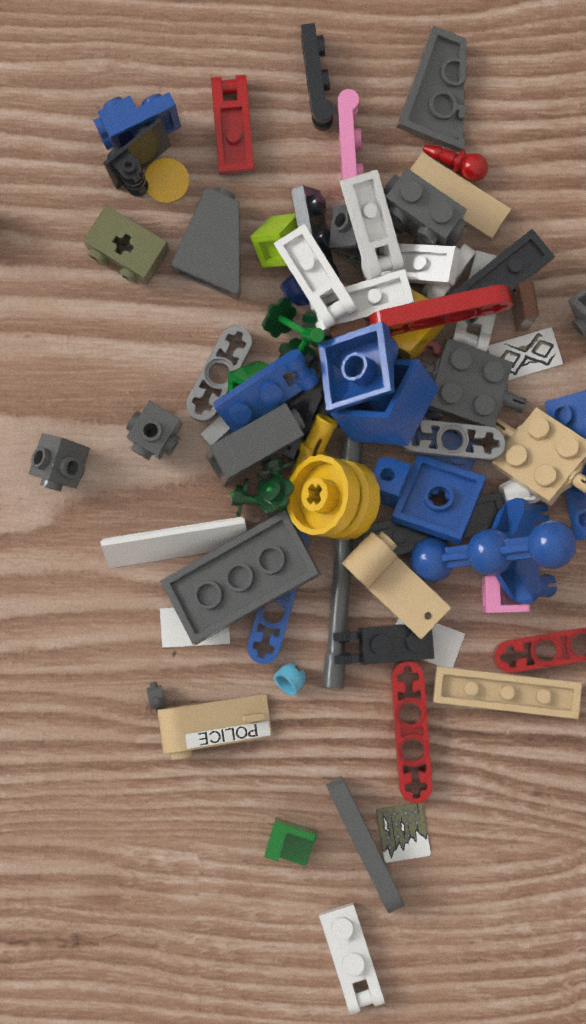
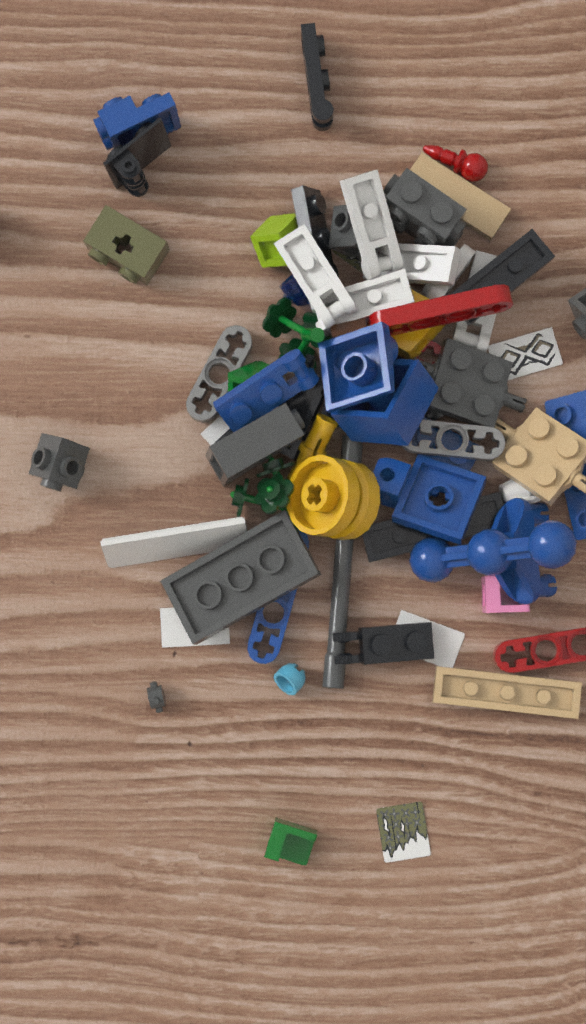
(153, 418): dark grey brick -> none
(167, 180): yellow sticker -> none
(212, 244): dark grey slope -> none
(213, 724): tan door -> none
(232, 126): red plate -> none
(348, 136): bright pink plate -> none
(351, 956): white plate -> none
(365, 845): dark grey beam -> none
(395, 583): tan door -> none
(415, 731): red beam -> none
(437, 92): dark grey wing -> none
(524, 306): reddish brown tile -> none

